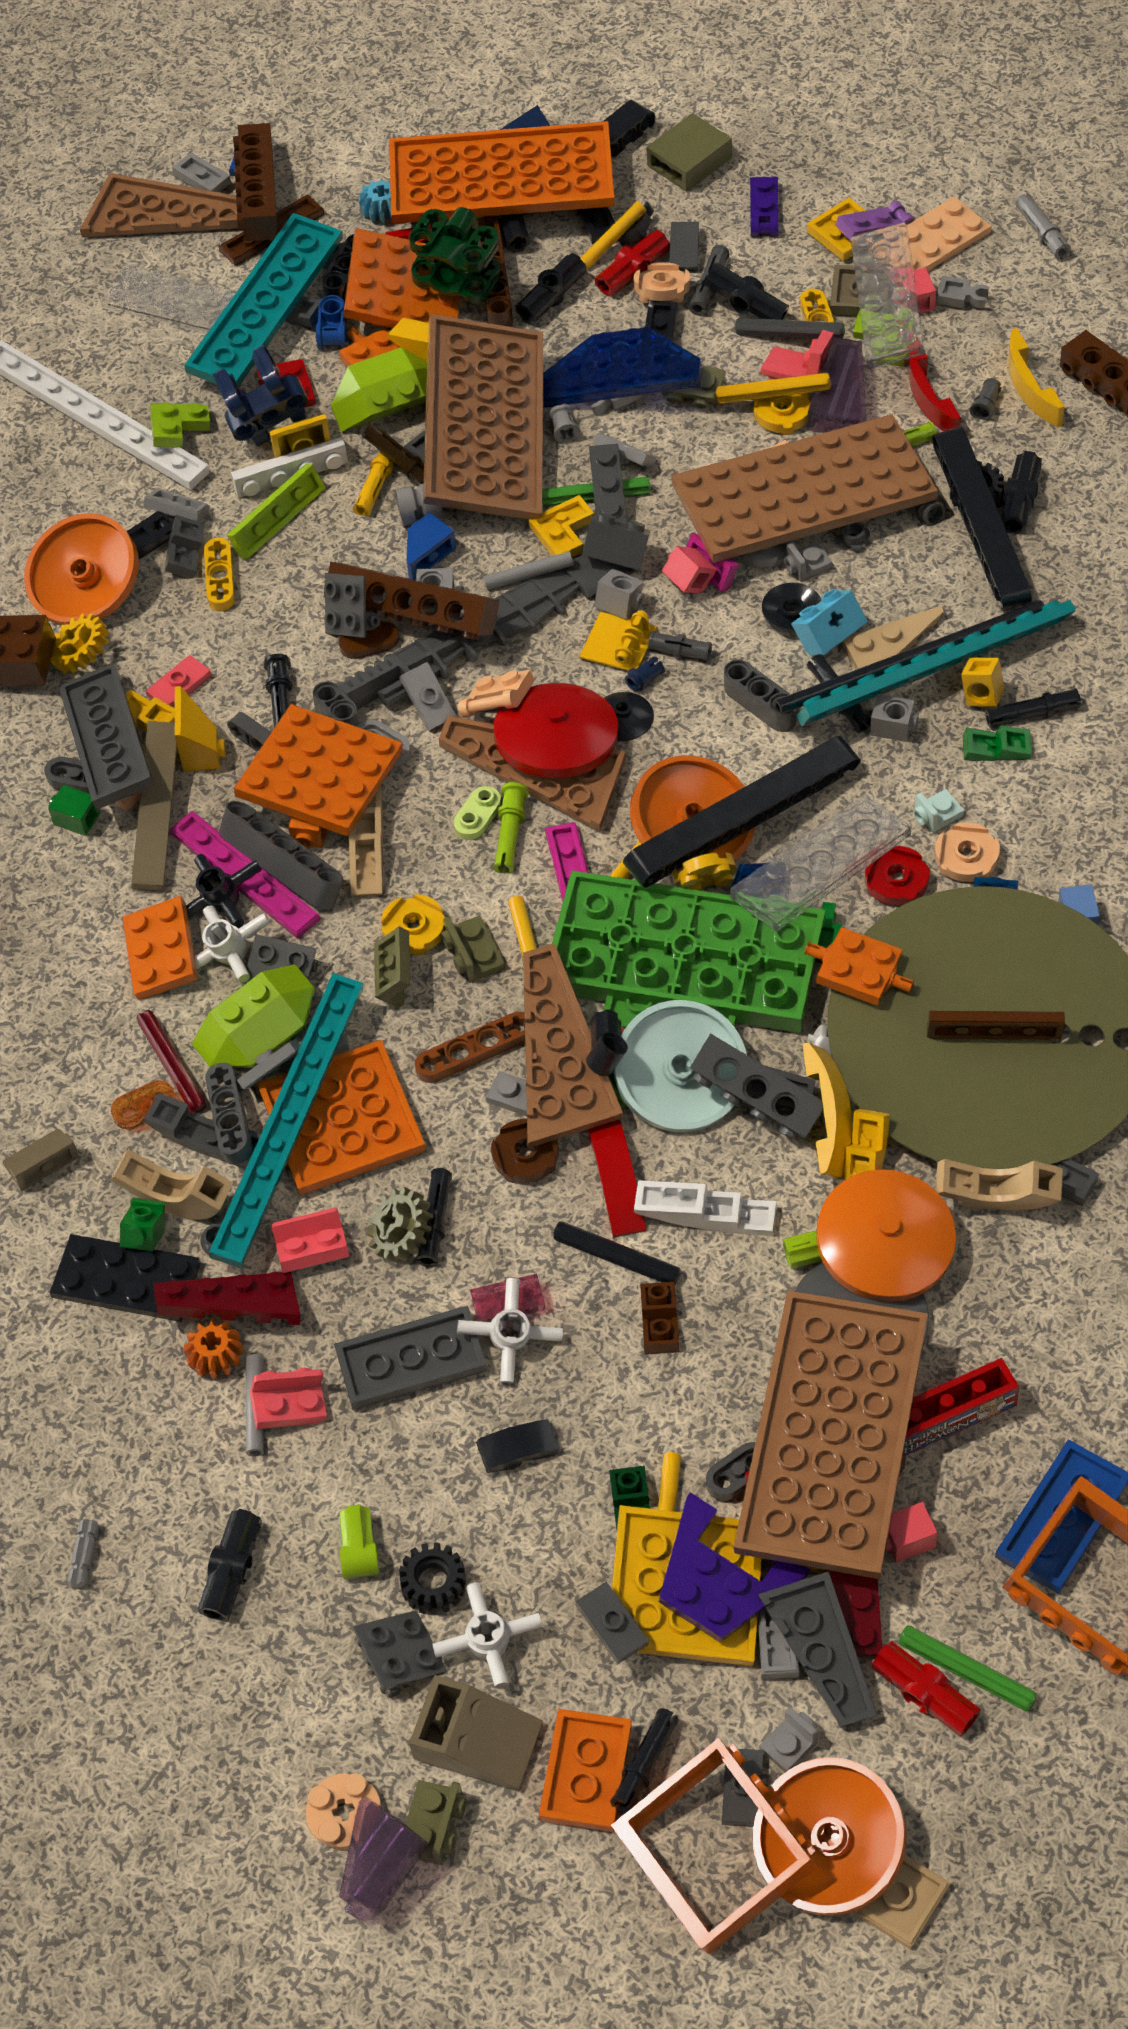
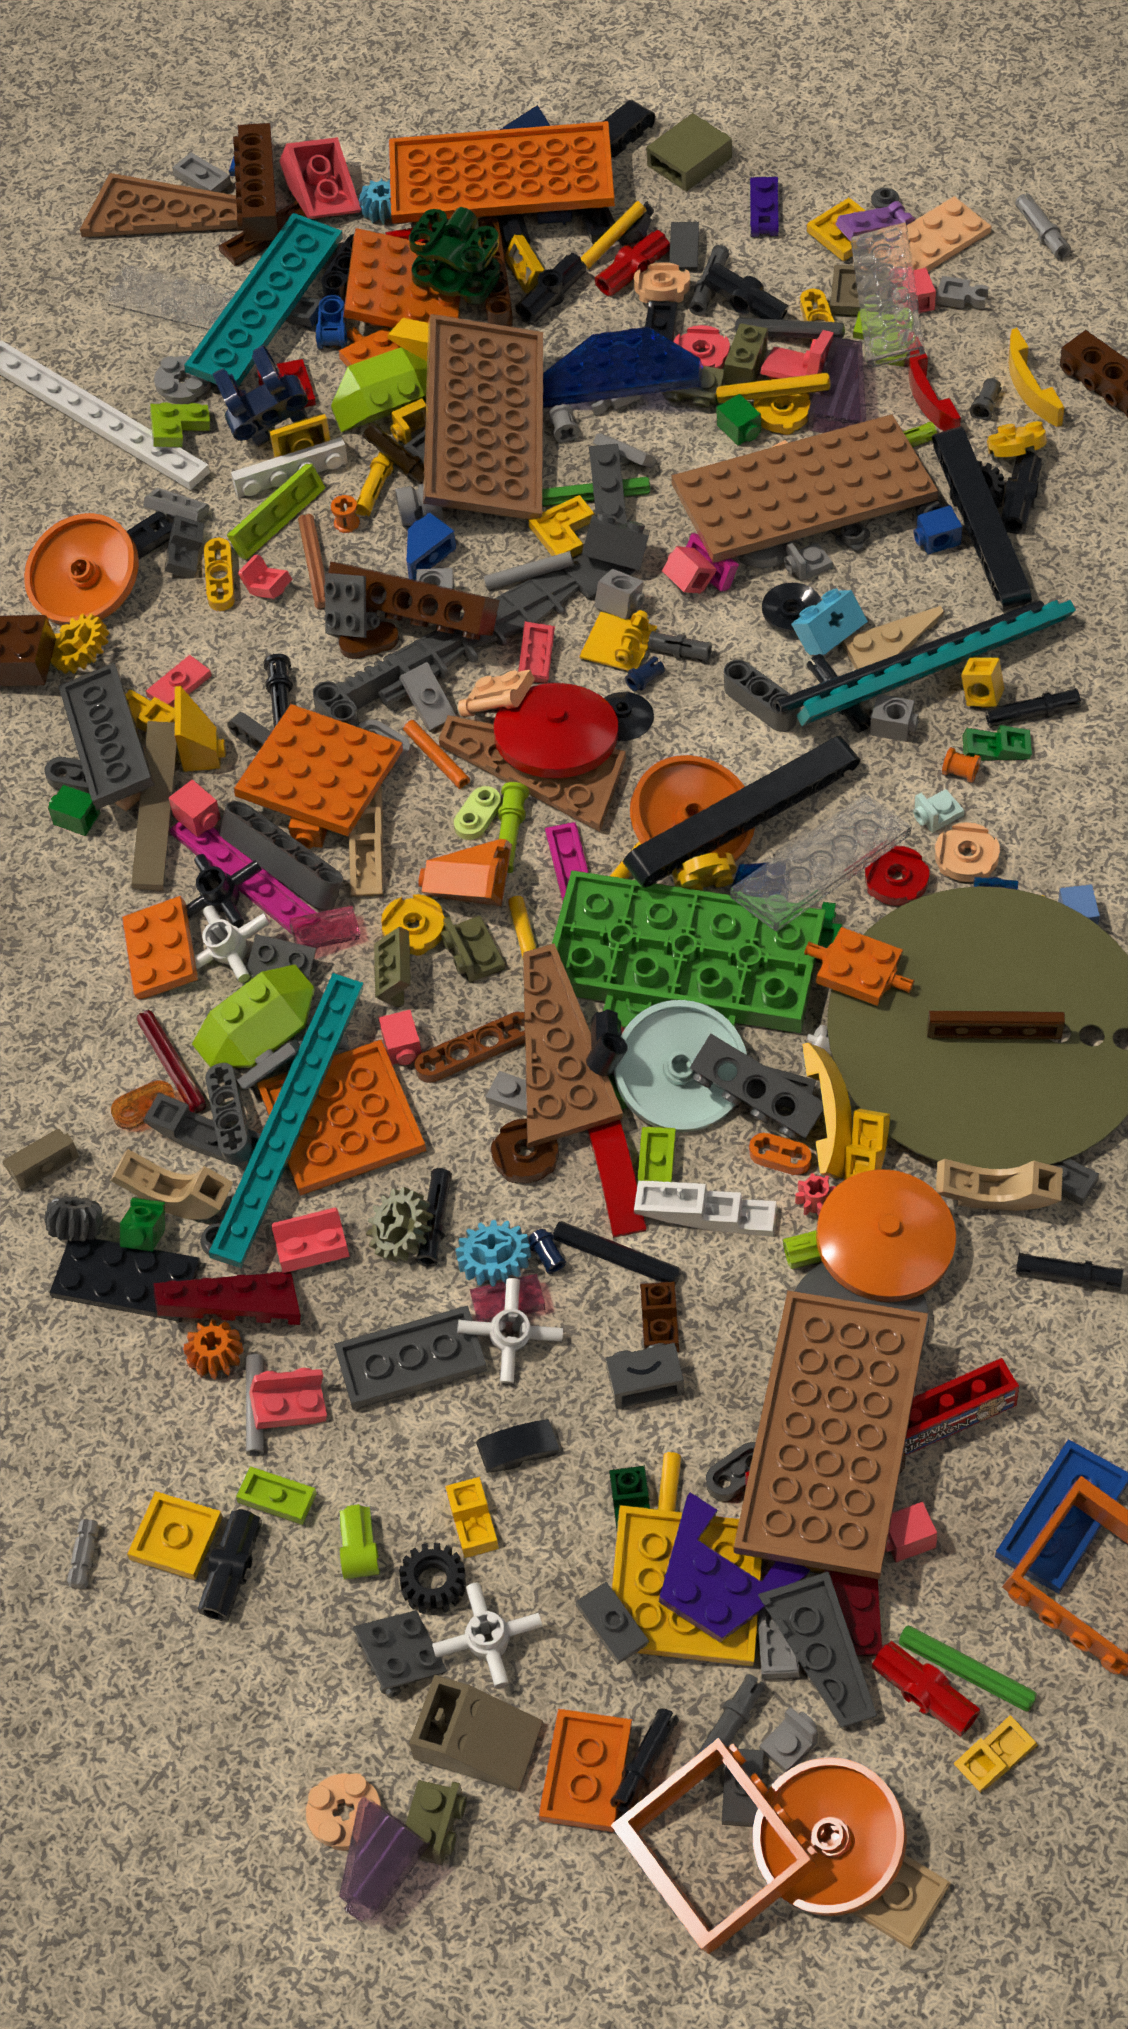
(73, 1218): none -> dark grey gear
(168, 384): none -> light grey plate
(175, 1535): none -> yellow plate
(194, 808): none -> coral brick
(263, 580): none -> coral bracket
(276, 1495): none -> lime plate
(313, 558): none -> nougat axle
(319, 178): none -> coral slope
(325, 927): none -> clear pink plate
(338, 510): none -> orange bush
(400, 1037): none -> coral brick
(408, 420): none -> yellow bracket
(436, 754): none -> orange piece
(469, 874): none -> orange slope
(472, 1517): none -> yellow slope
(493, 1252): none -> medium azure gear
(523, 263): none -> yellow piece
(536, 650): none -> coral plate
(543, 1245): none -> dark blue pin
(561, 216): none -> dark blue pin
(645, 1375): none -> dark grey brick
(656, 1154): none -> lime plate
(709, 338): none -> coral plate
(735, 1713): none -> dark grey pin
(739, 420): none -> green brick
(746, 354): none -> olive brick
(780, 1153): none -> orange beam
(813, 1193): none -> coral gear
(884, 197): none -> dark grey plate
(938, 530): none -> blue brick
(961, 765): none -> orange bush
(995, 1754): none -> yellow slope
(1013, 441): none -> yellow plate
(1076, 1272): none -> black pin

